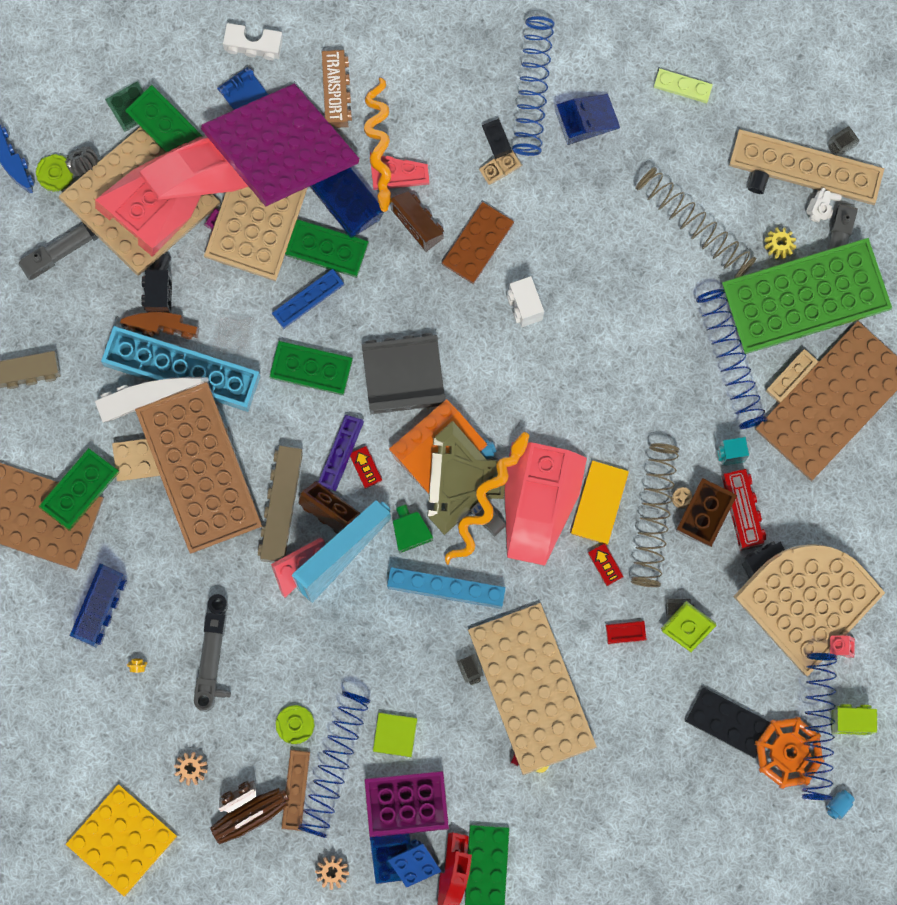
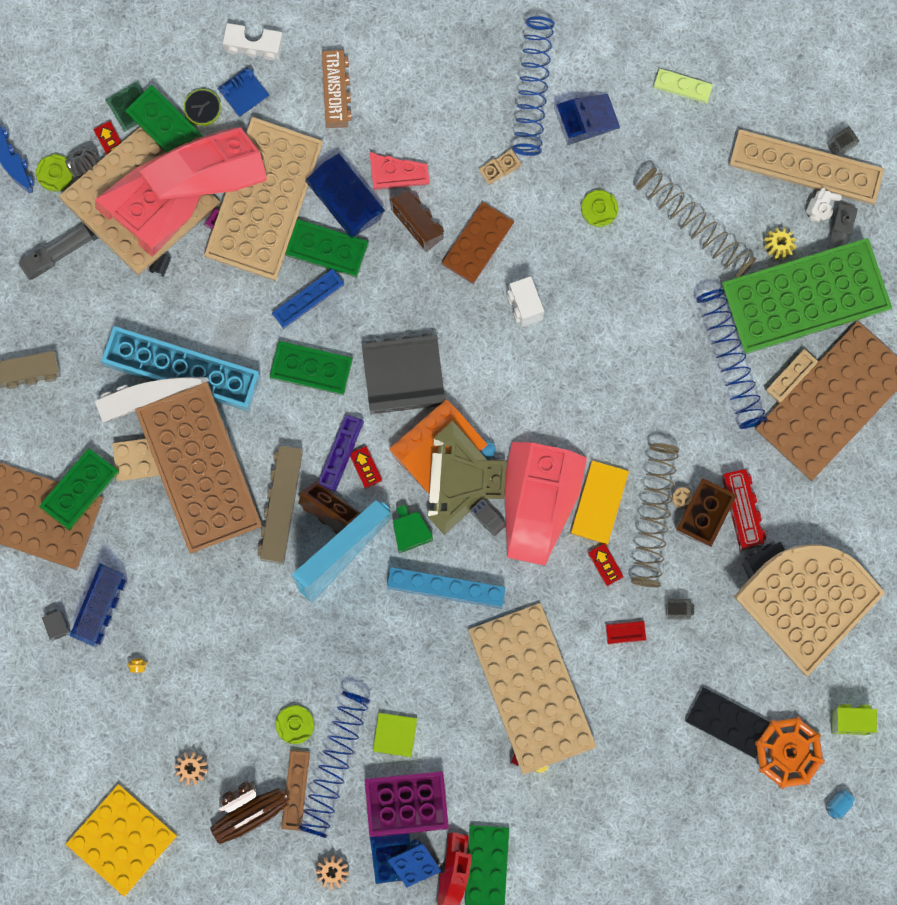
(55, 624): none -> dark grey brick
(107, 137): none -> red tile
(153, 322): dark orange slope -> none
(157, 291): black brick -> none
(202, 107): none -> black tile
(213, 634): dark grey piece -> none
(280, 144): magenta plate -> none
(289, 564): coral wing -> none
(375, 158): light orange animal -> none
(470, 670): clear smoke brick -> none
(497, 138): black plate -> none
(517, 450): light orange animal -> none
(601, 214): none -> lime tile
(688, 626): lime tile -> none
(733, 451): teal brick -> none
(758, 182): black beam -> none
(819, 656): clear blue piece -> none
(842, 646): coral bracket -> none

